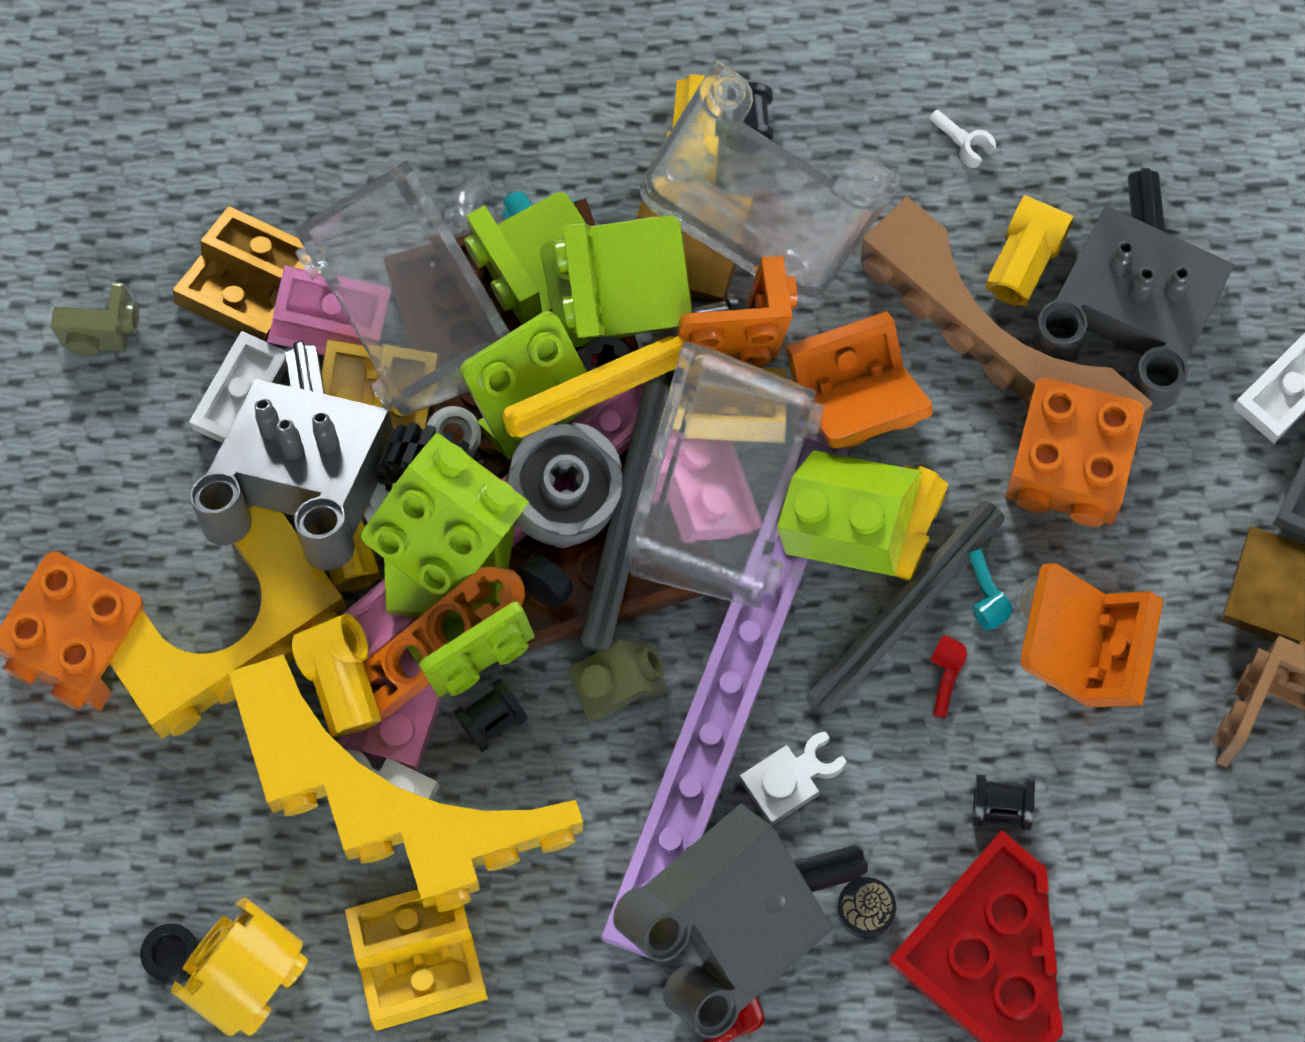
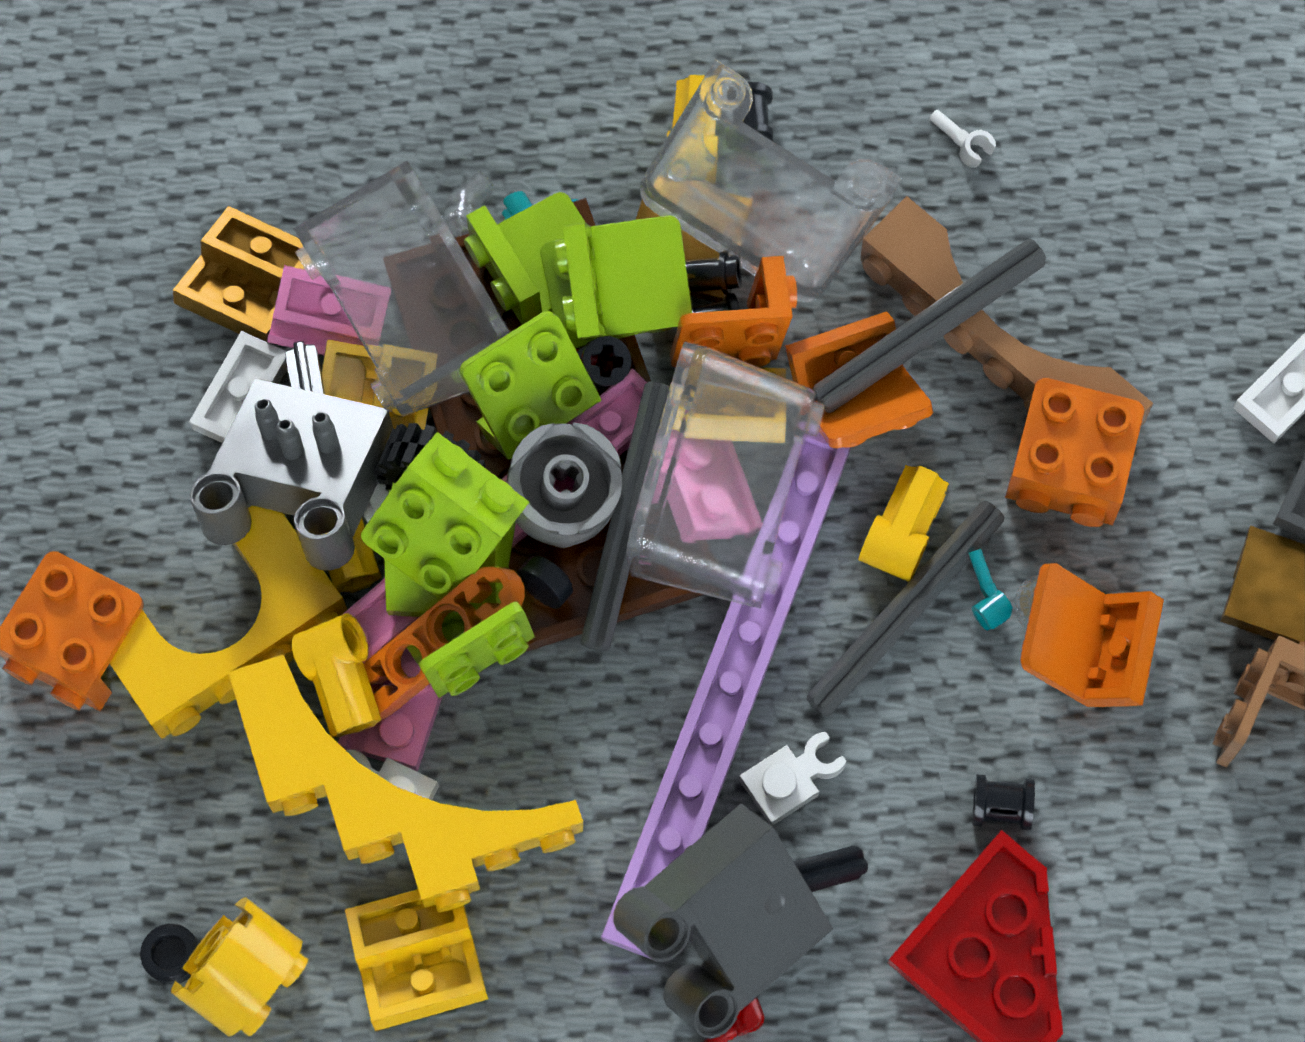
(92, 329): olive bracket -> none
(463, 419): white plate -> none
(490, 715): black bush -> none
(592, 387): yellow axle -> none
(617, 678): olive bracket -> none
(715, 273): none -> black pin
(848, 512): lime slope -> none
(866, 907): black tile -> none
(930, 325): none -> dark grey axle
(950, 656): red hand -> none
(1032, 240): yellow piece -> none
(1137, 292): dark grey piece -> none

